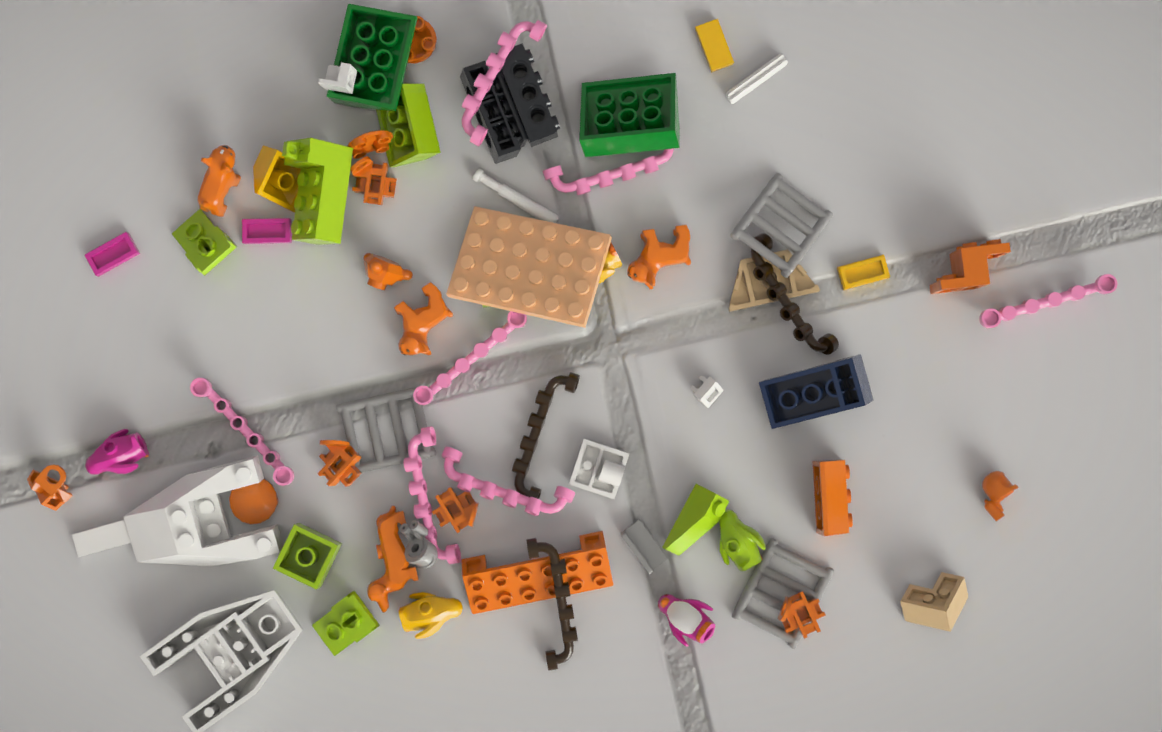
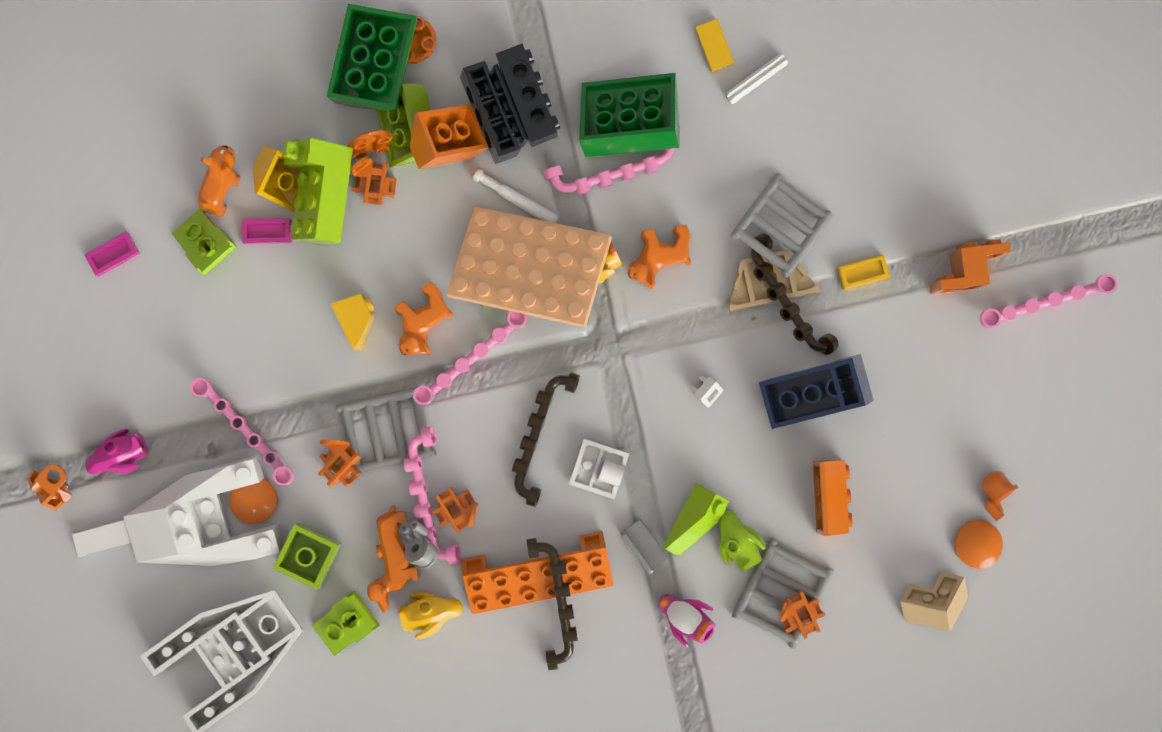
(339, 78): white panel -> none
(355, 318): none -> yellow slope
(384, 271): orange rock -> none
(446, 136): none -> orange slope
(484, 82): bright pink bar -> none
(511, 497): bright pink bar -> none
(978, 544): none -> orange dish

